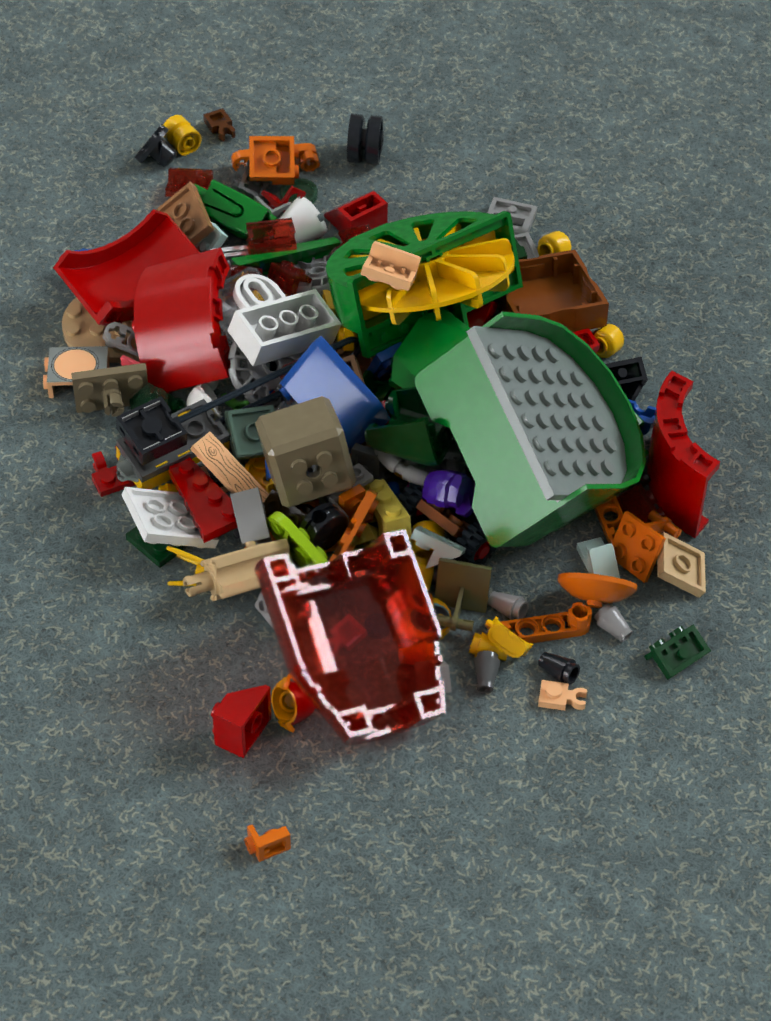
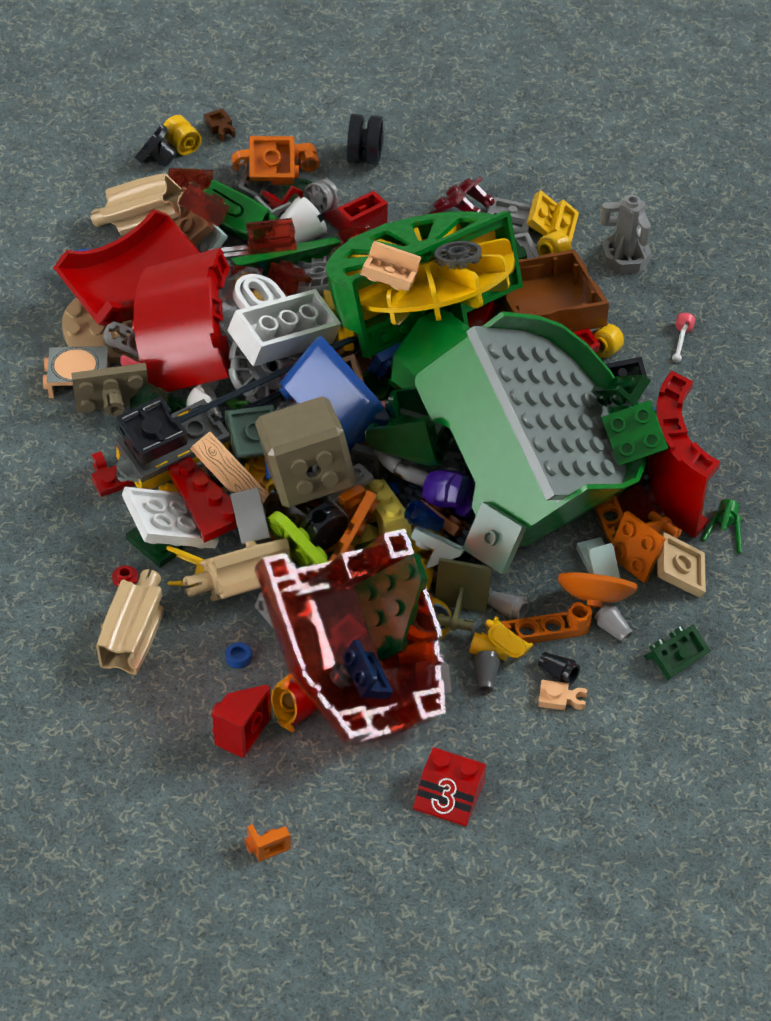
(118, 573): none -> red plate
(131, 623): none -> tan piece
(134, 200): none -> tan piece
(202, 204): none -> clear red bracket
(238, 655): none -> blue tile
(322, 195): none -> light grey wheel
(341, 676): none -> dark grey plate
(366, 672): none -> dark blue bracket
(391, 604): none -> plate
(423, 516): none -> clear blue cone
(450, 786): none -> red slope
(456, 197): none -> dark red plate
(458, 254): none -> dark grey wheel
(494, 537): none -> sand green plate
(550, 216): none -> yellow slope
(621, 391): none -> dark green bracket
(630, 238): none -> light grey piece
(634, 432): none -> green plate
(683, 328): none -> hinge
(727, 515): none -> green plant

